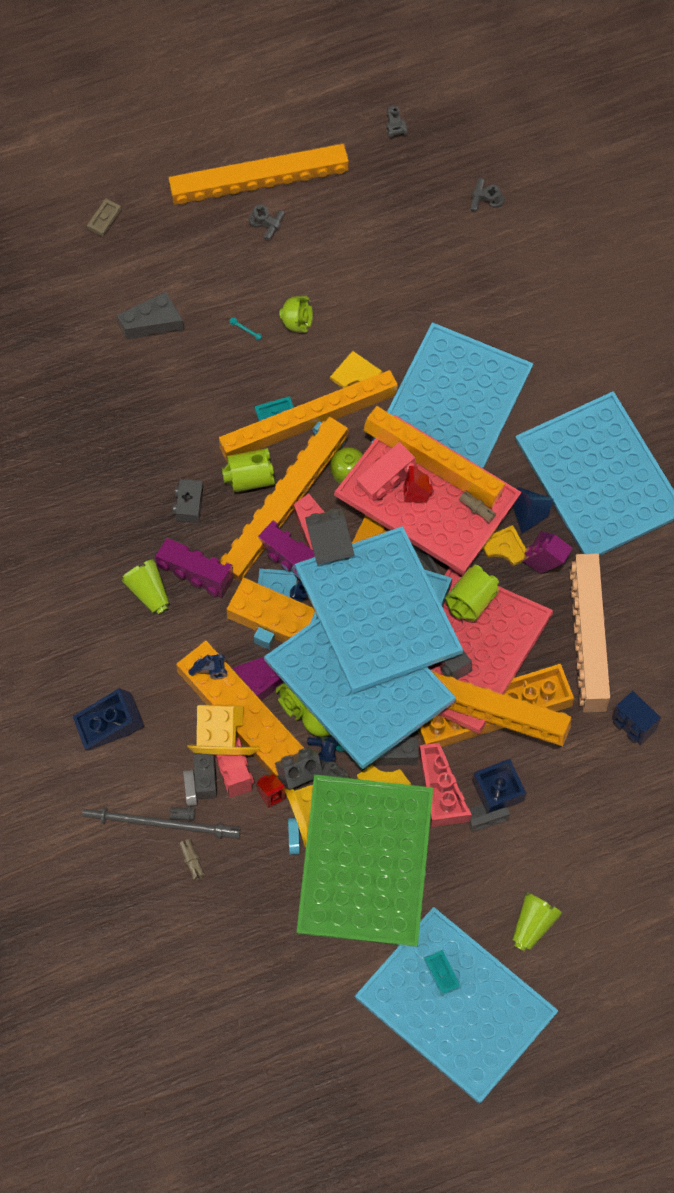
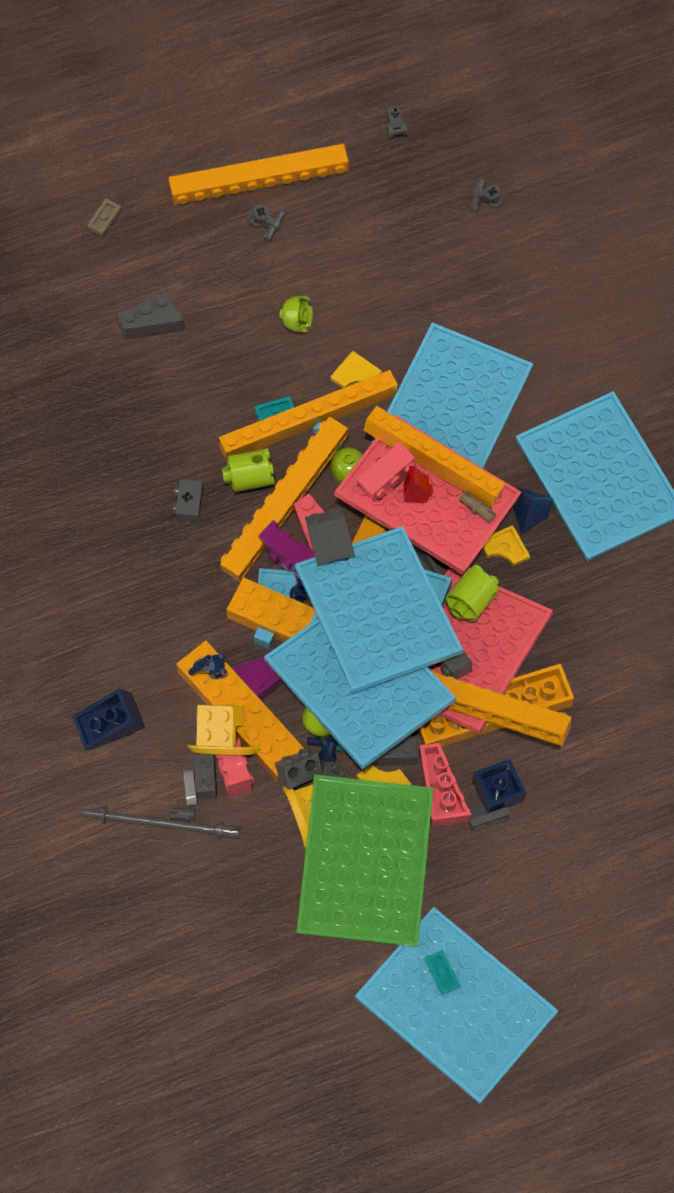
(147, 586): lime cone -> none
(191, 859): dark tan pin -> none
(195, 567): magenta wedge -> none
(233, 321): teal hinge -> none
(271, 790): red slope -> none
(290, 702): lime cylinder -> none
(293, 836): medium azure beam -> none
(533, 921): lime cone -> none
(546, 552): magenta wedge -> none
(589, 633): light nougat brick -> none
(636, 718): dark blue brick -> none

